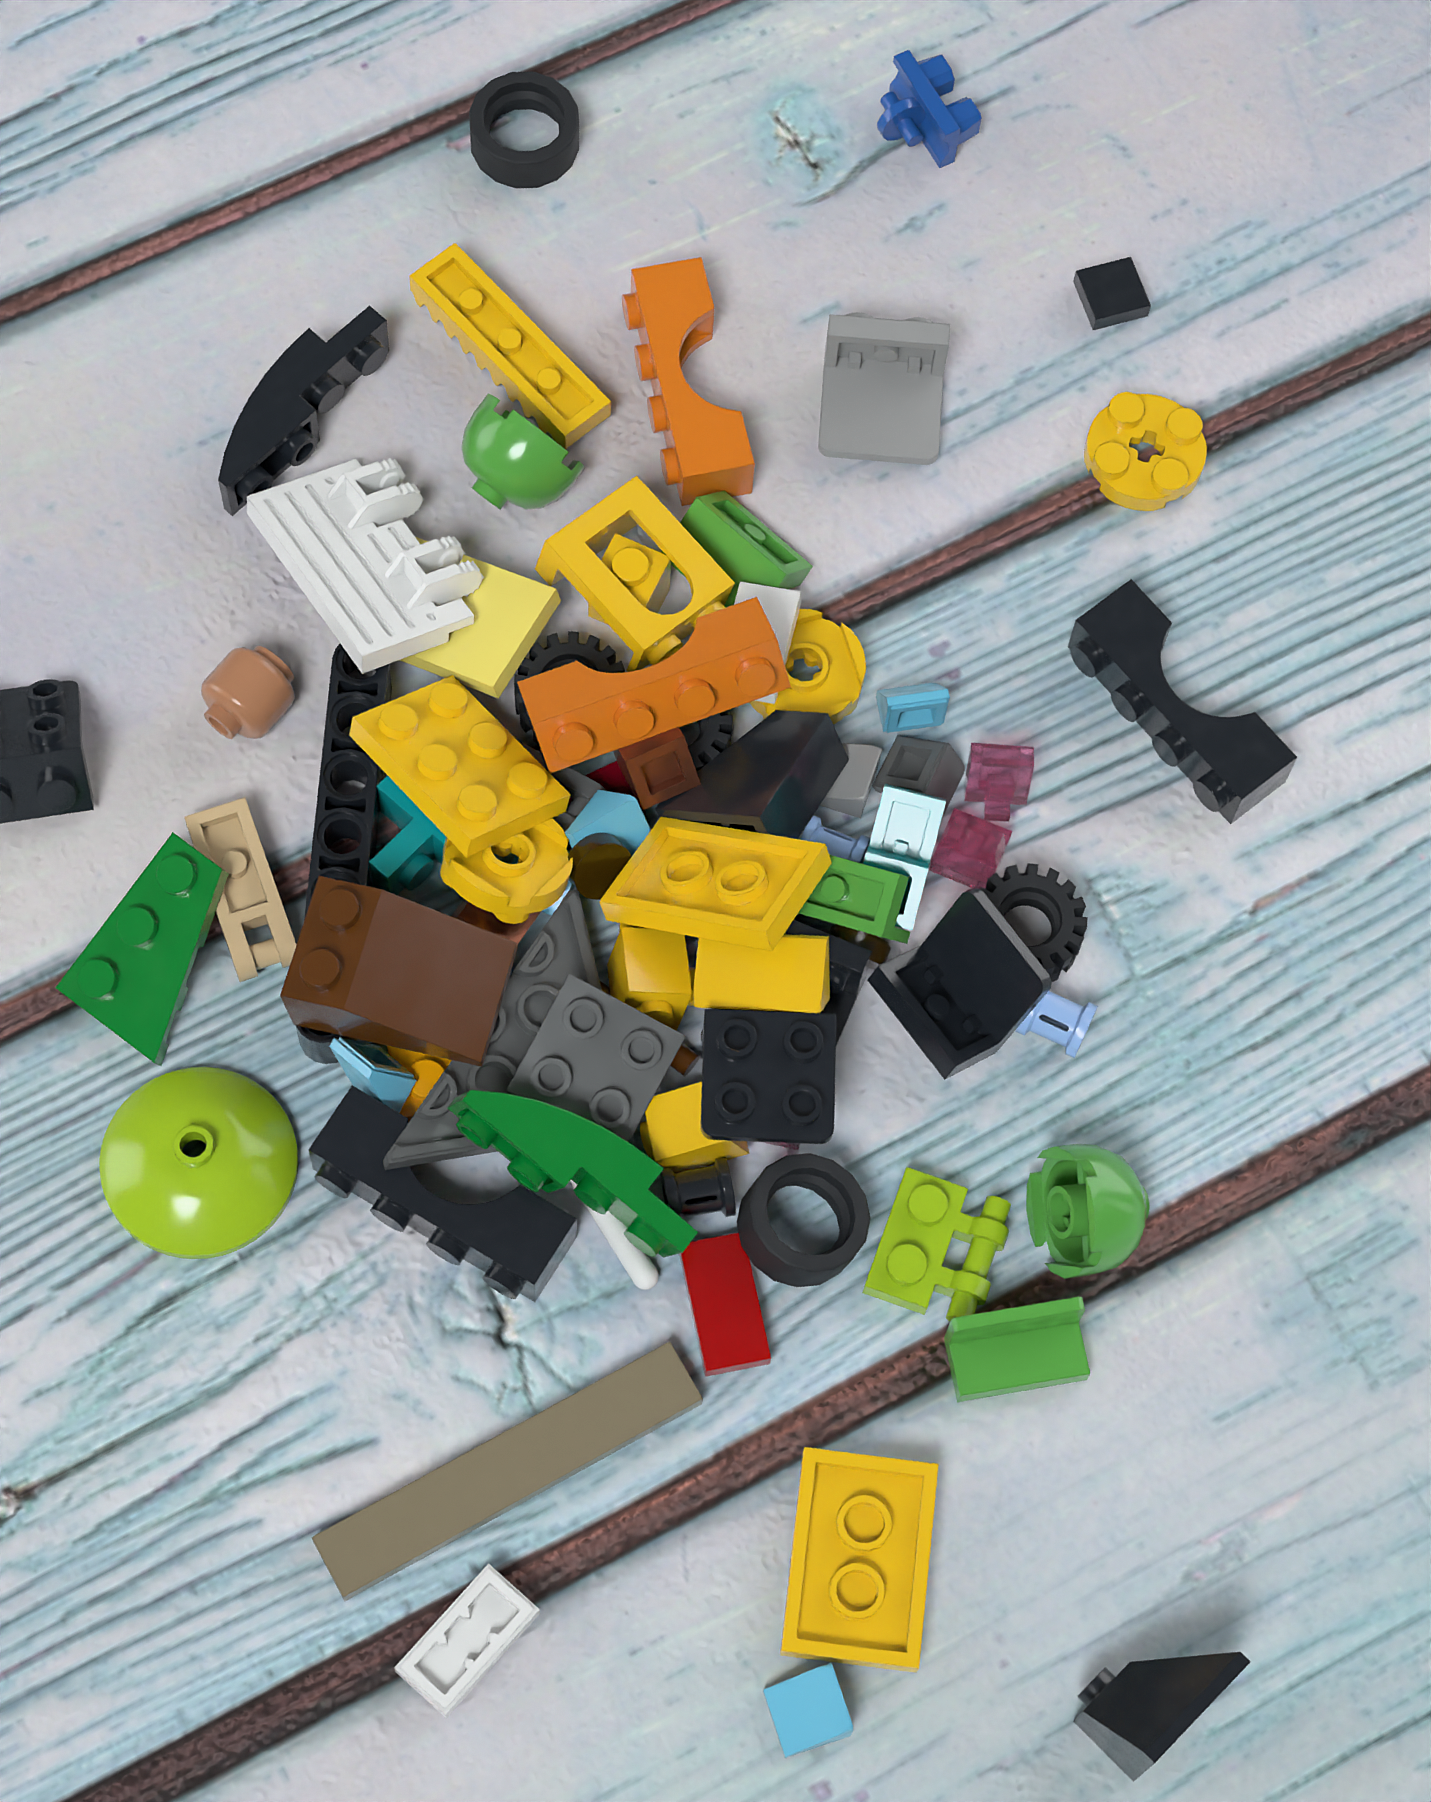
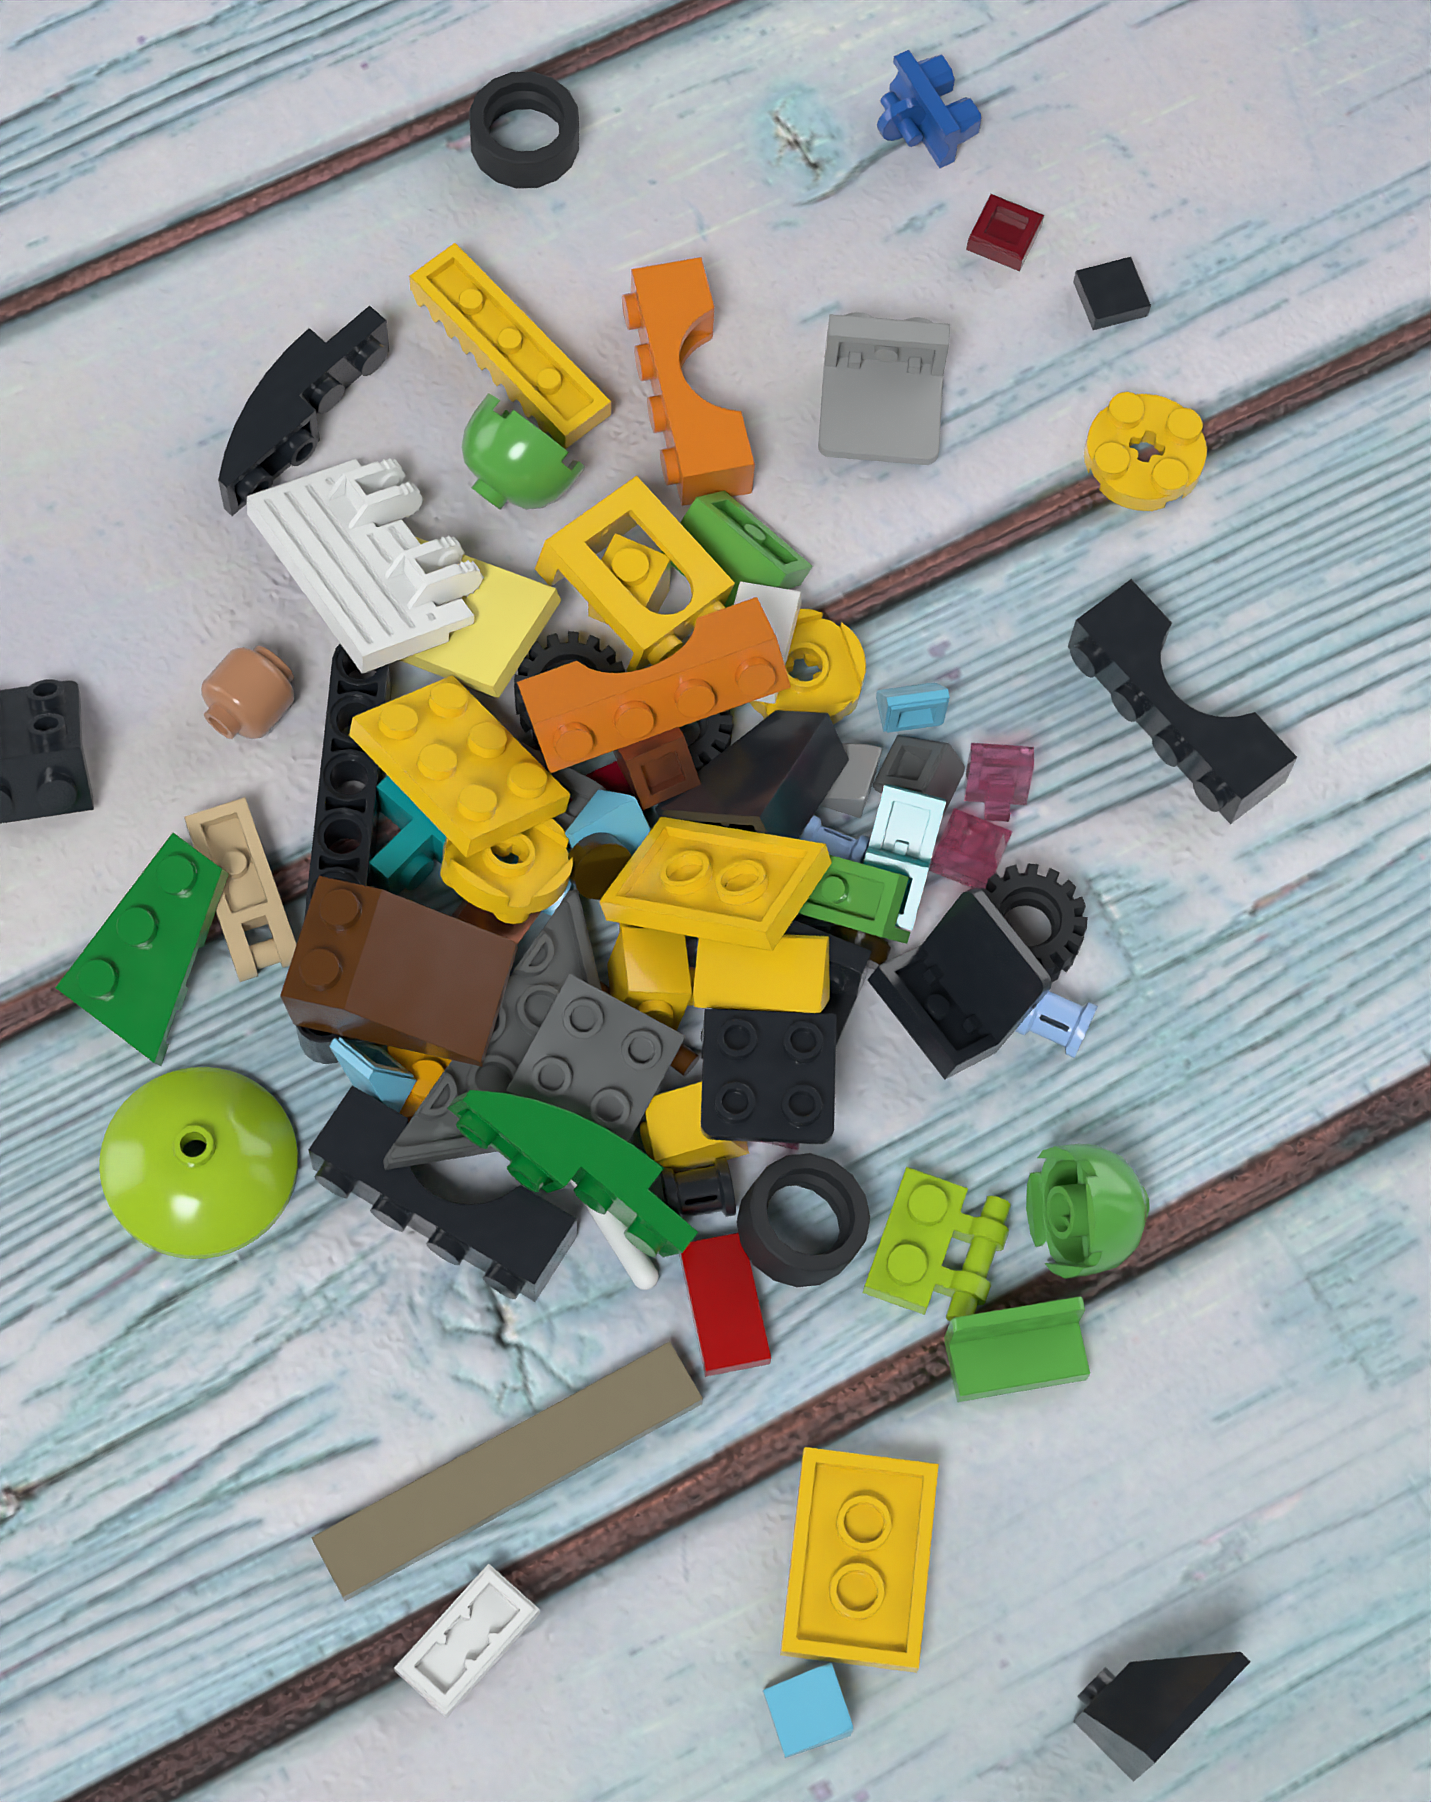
(1005, 232): none -> dark red tile

